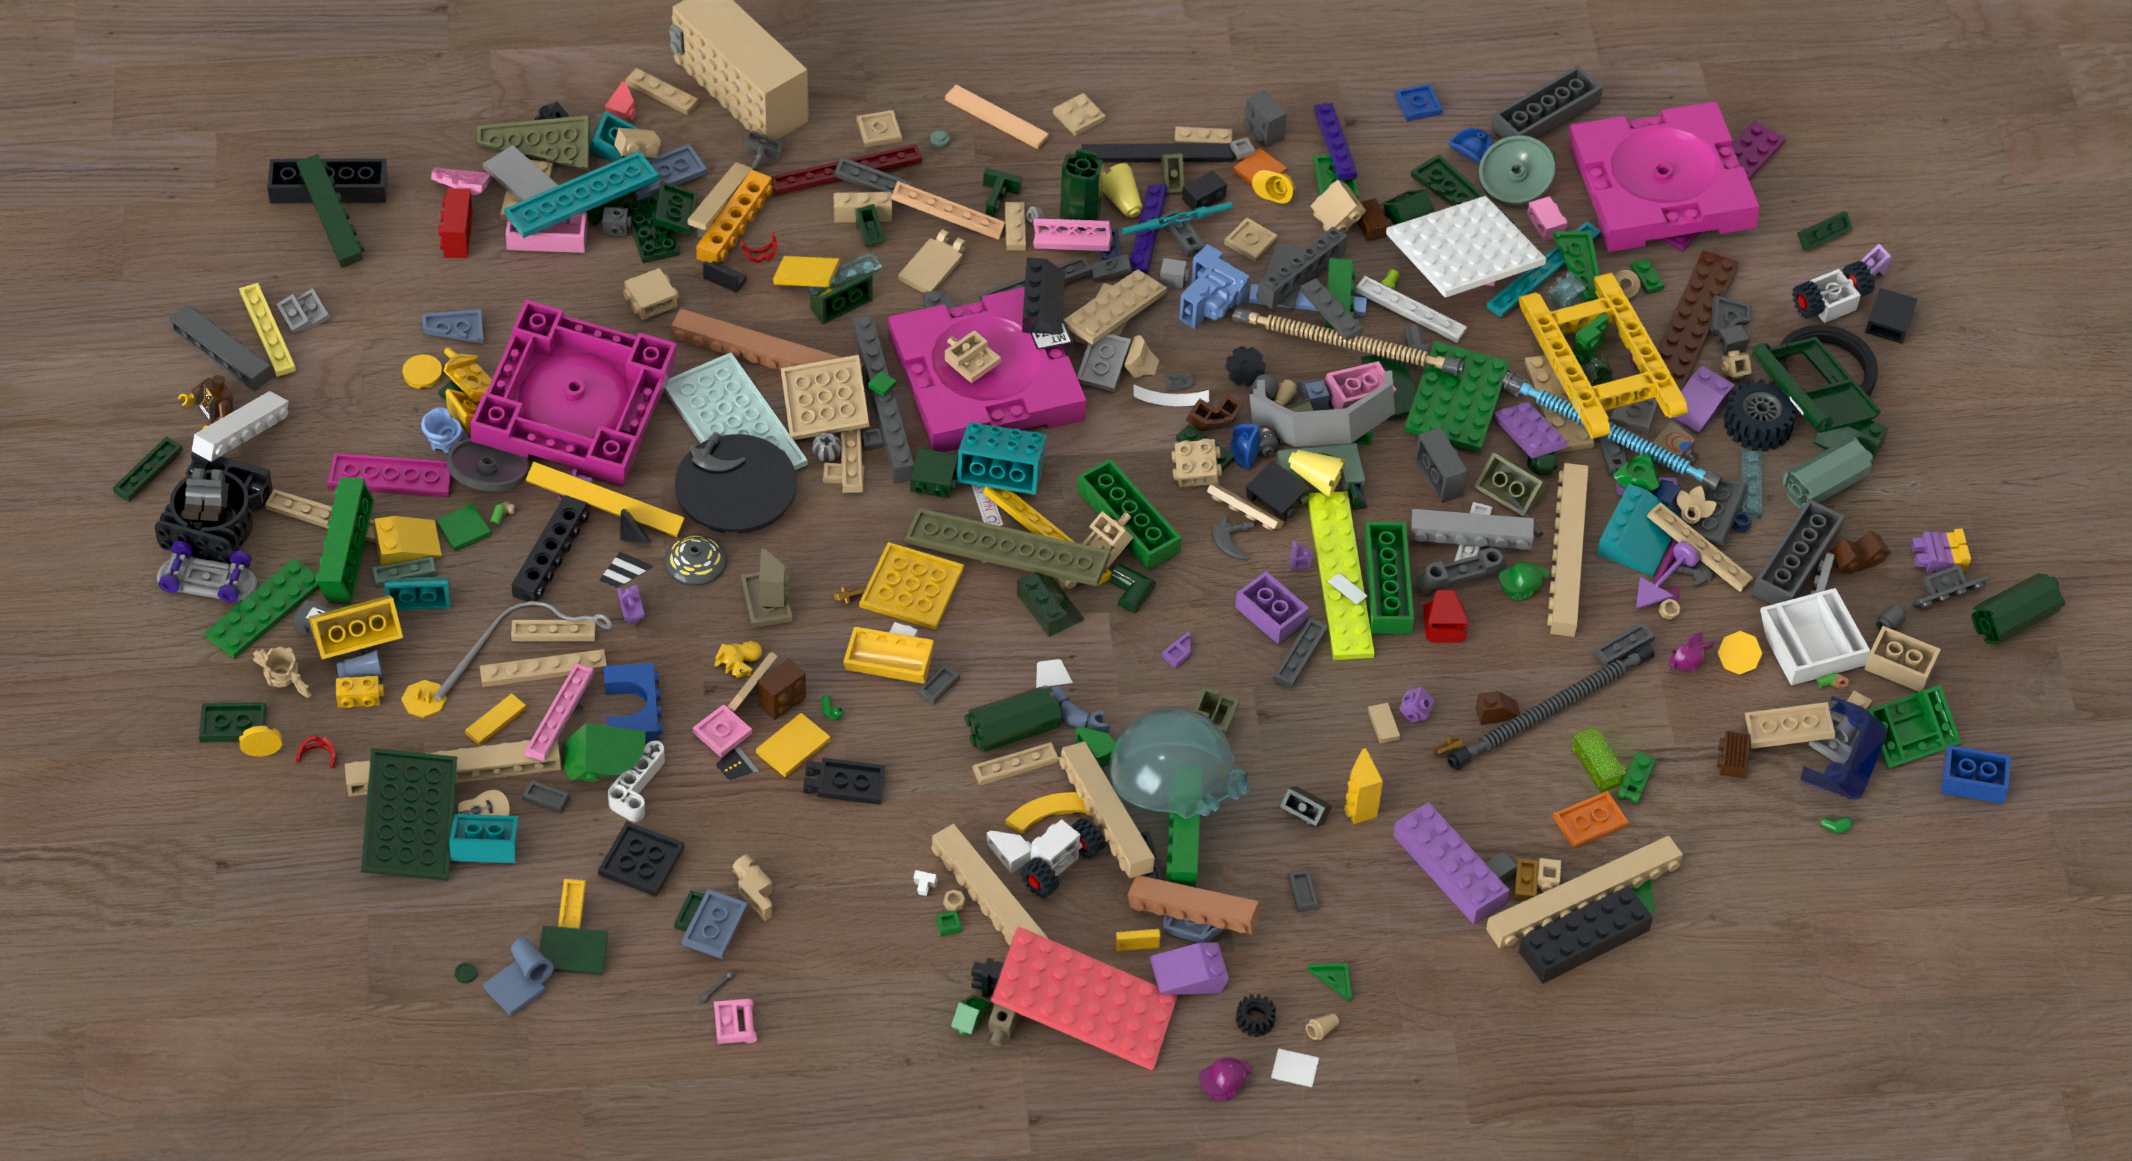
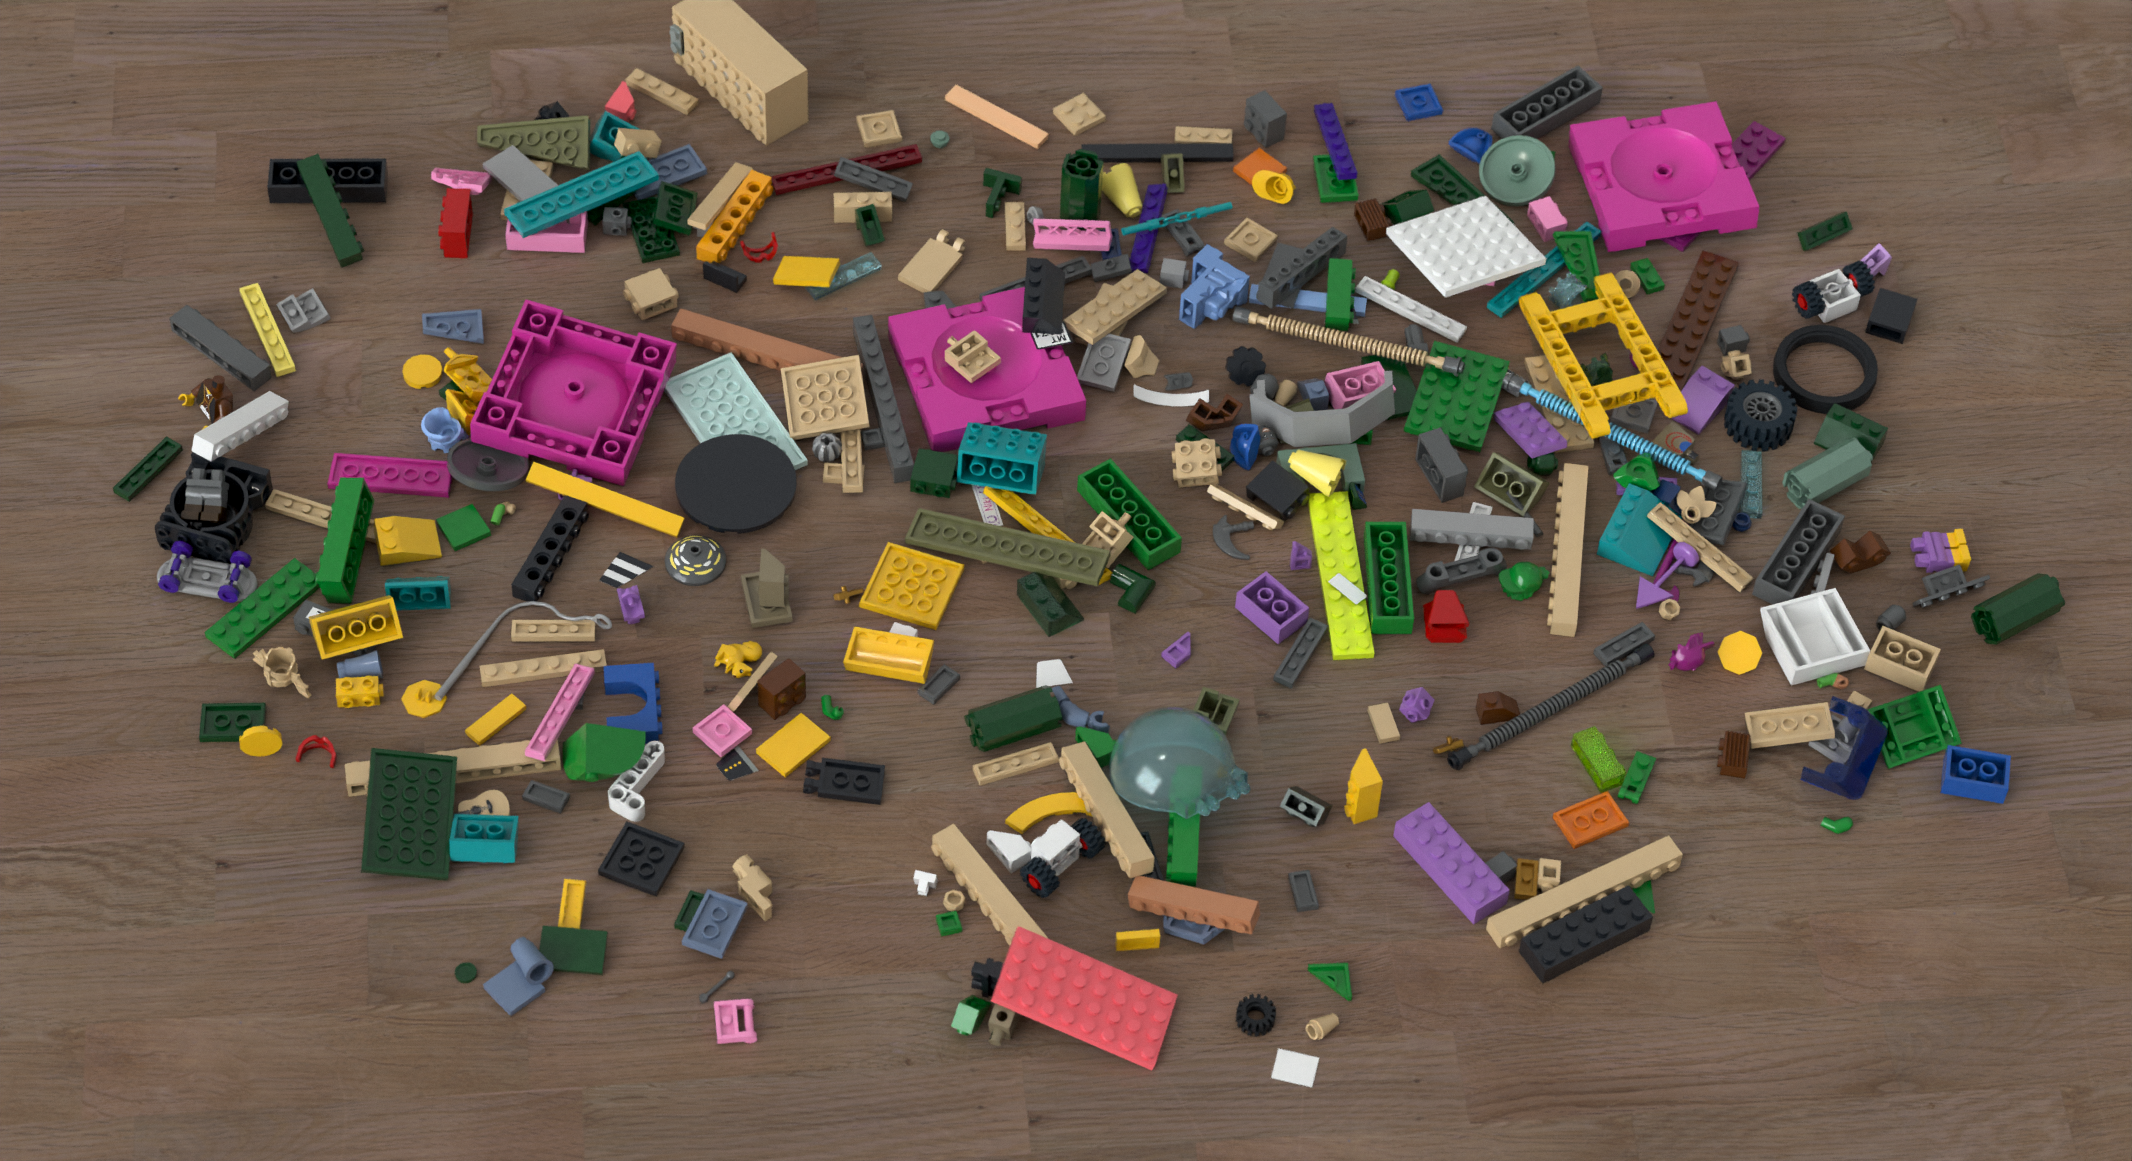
(408, 569): sand green tile -> none
(631, 530): black slope -> none
(704, 460): dark grey piece -> none
(762, 145): dark grey plate -> none
(842, 297): dark green slope -> none
(882, 384): green tile -> none
(948, 210): light nougat tile -> none
(1190, 970): medium lavender slope -> none
(1204, 191): black brick -> none
(1224, 1078): magenta hair -> none
(1242, 148): light grey tile -> none
(1331, 309): dark grey plate -> none
(1338, 207): tan brick -> none
(1590, 339): green plate -> none
(1728, 313): dark grey tile -> none
(1826, 406): dark green piece -> none

